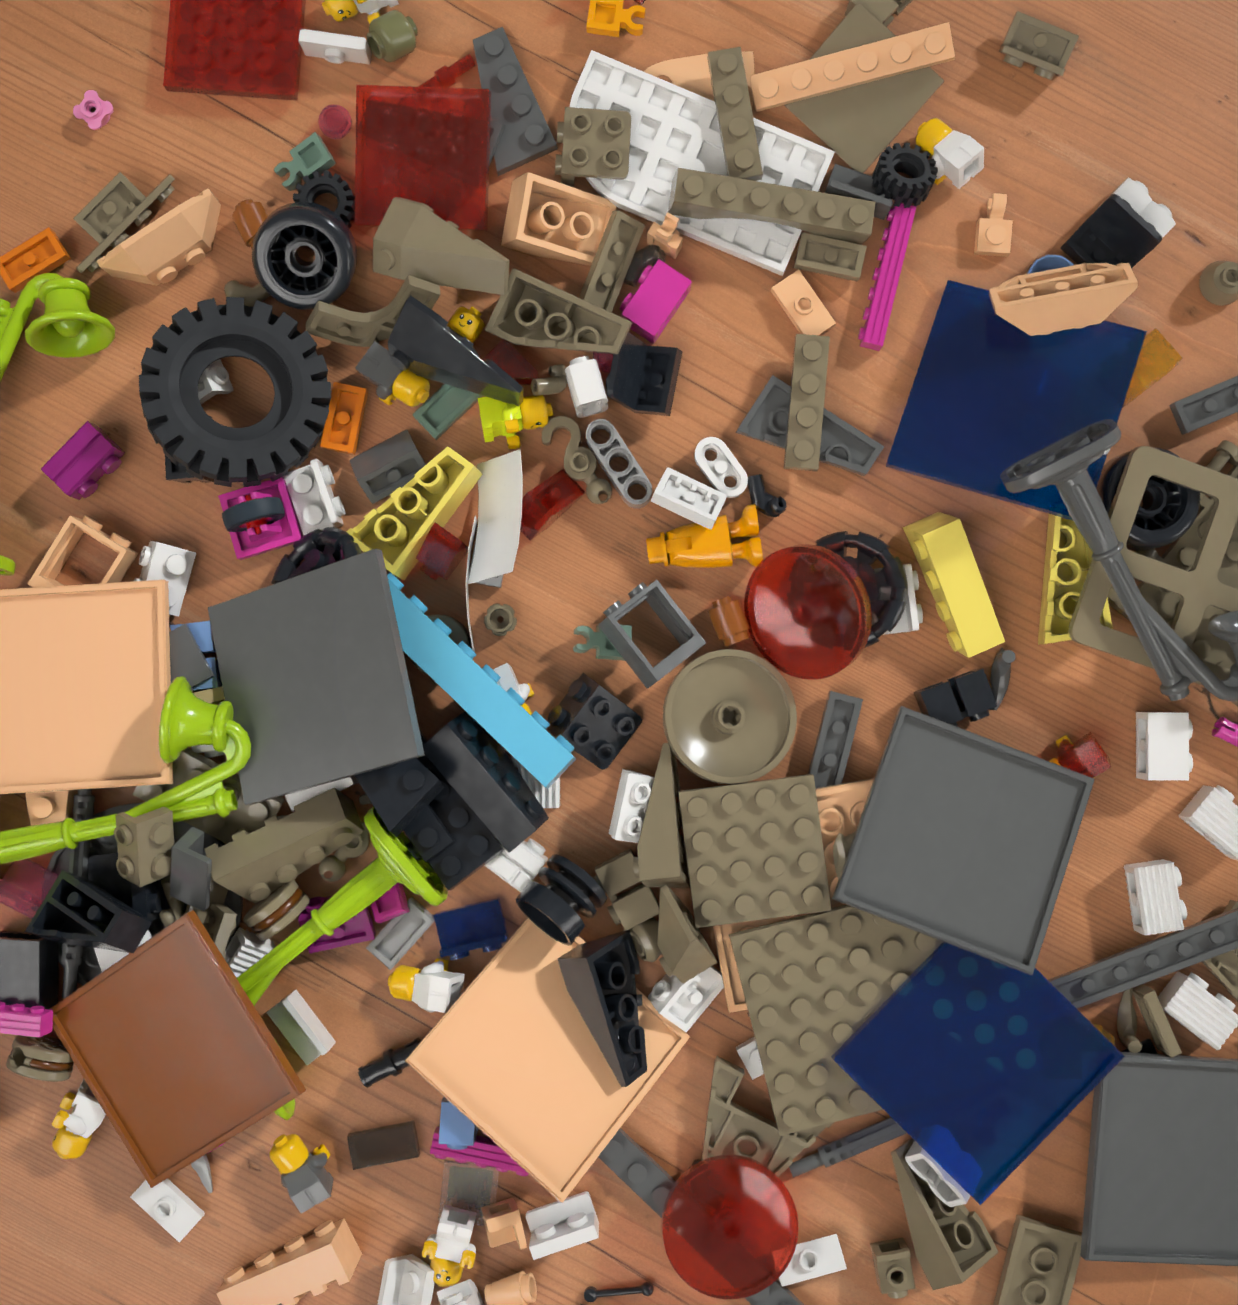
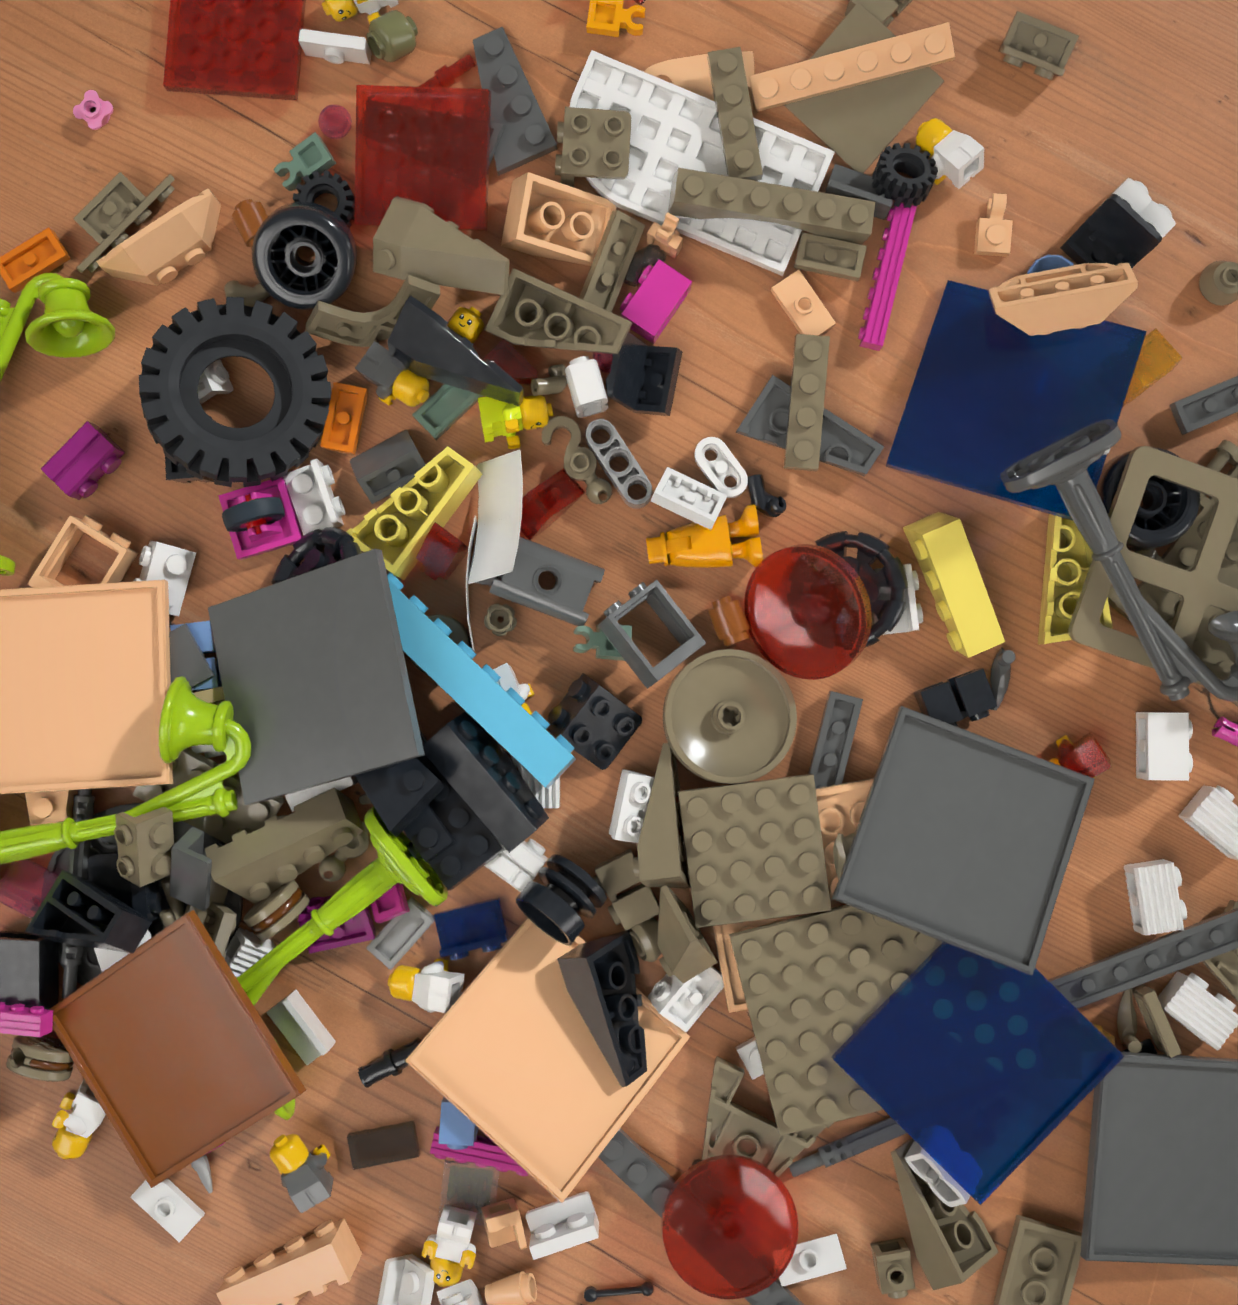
(571, 589): none -> dark grey piece

